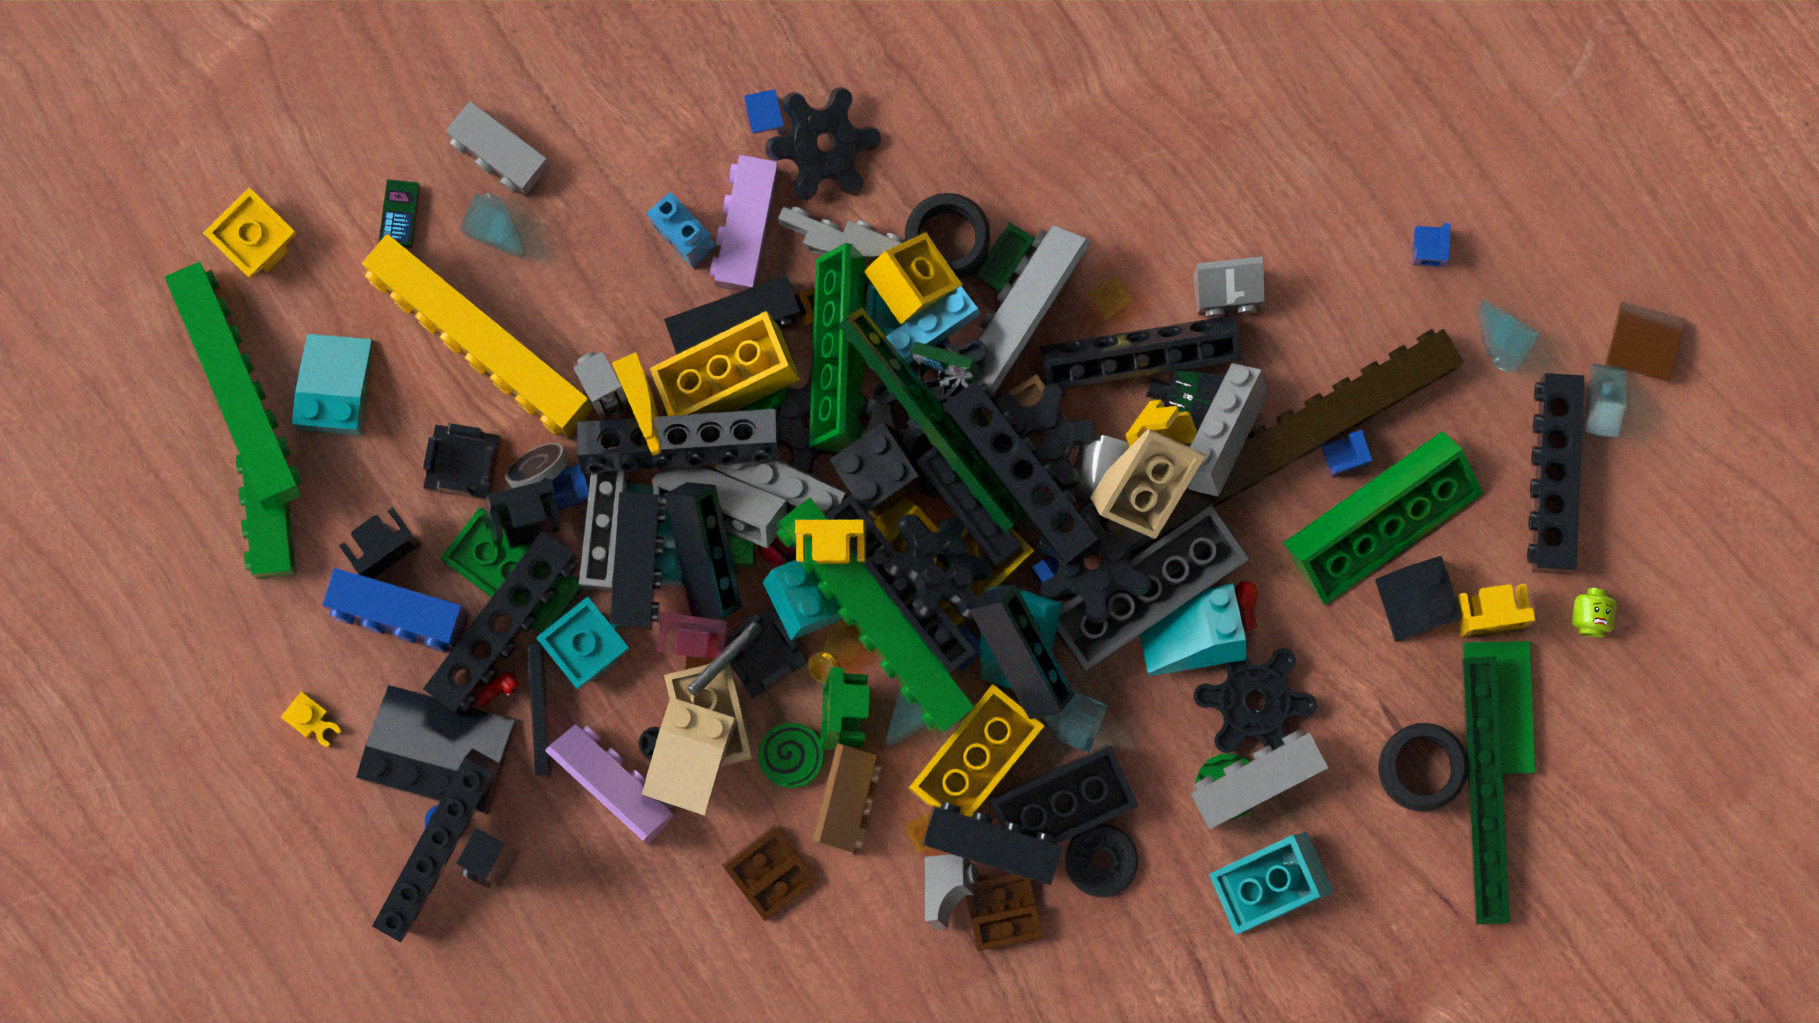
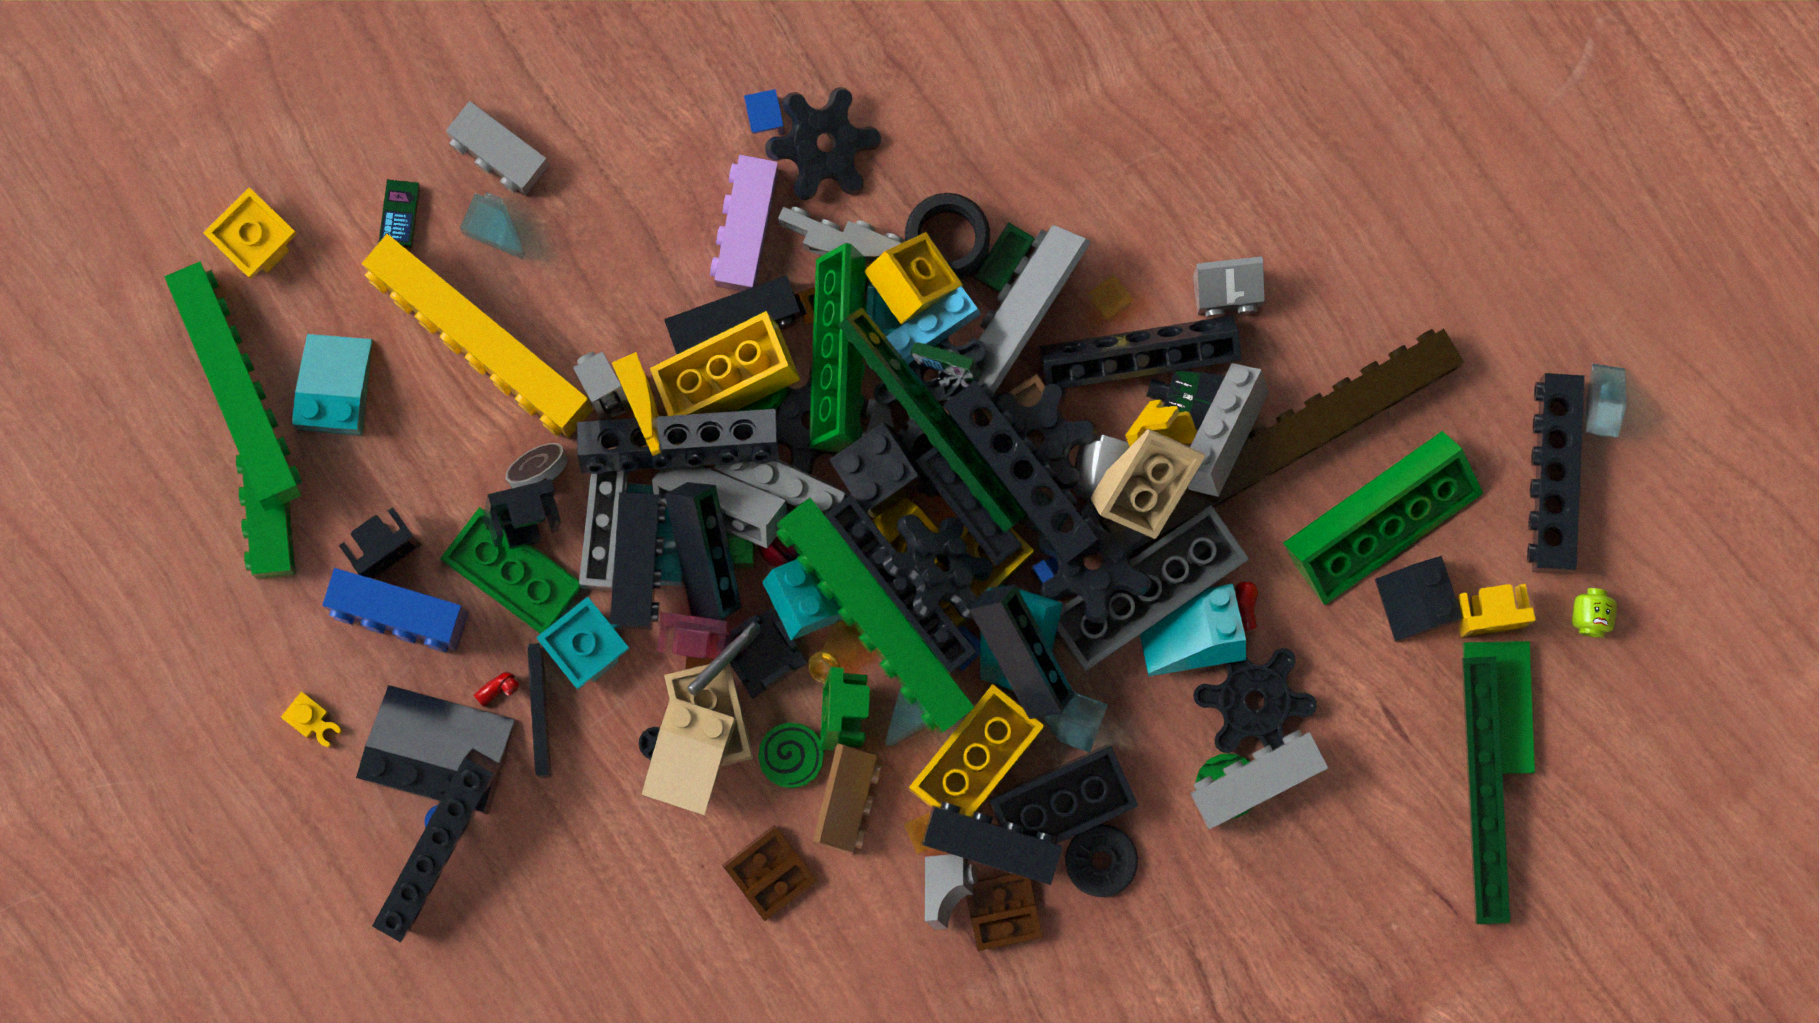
(461, 461): black panel -> none
(486, 859): black brick -> none
(542, 551): black brick -> none
(570, 488): blue panel -> none
(610, 782): lavender slope -> none
(681, 230): dark azure hips -> none
(831, 540): yellow panel -> none
(1271, 882): teal slope -> none
(1347, 454): blue panel -> none
(1431, 245): blue panel -> none
(1454, 751): black tyre -> none
(1504, 337): clear light blue slope -> none
(1644, 341): reddish brown slope -> none

